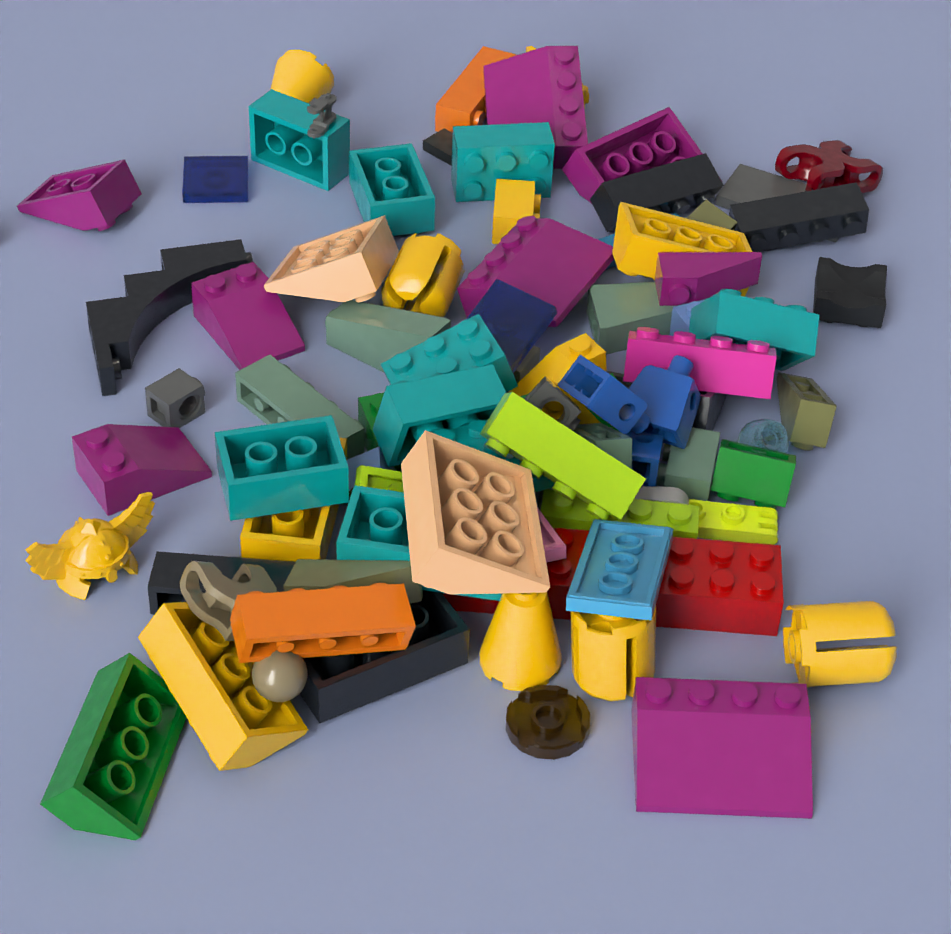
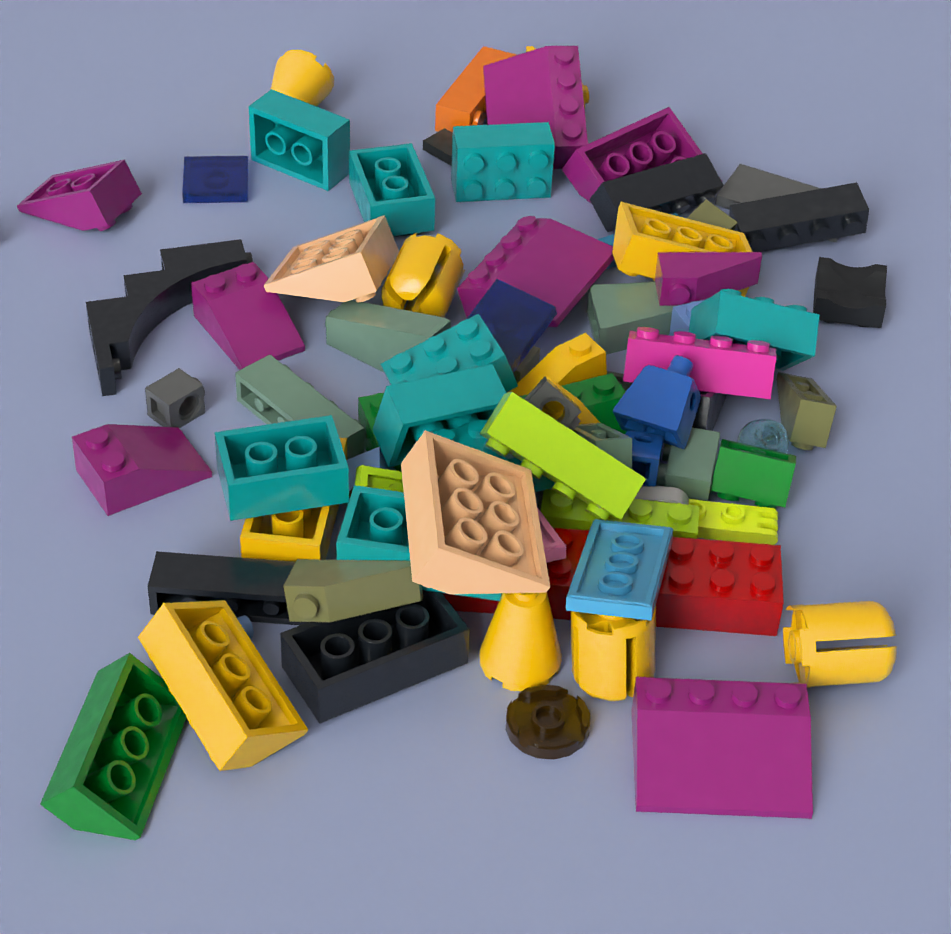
(93, 549): yellow helmet -> none
(275, 677): dark tan piece -> none
(321, 123): dark grey piece -> none
(322, 621): orange brick -> none
(512, 202): yellow brick -> none
(605, 396): blue torso -> none
(828, 166): dark red piece -> none

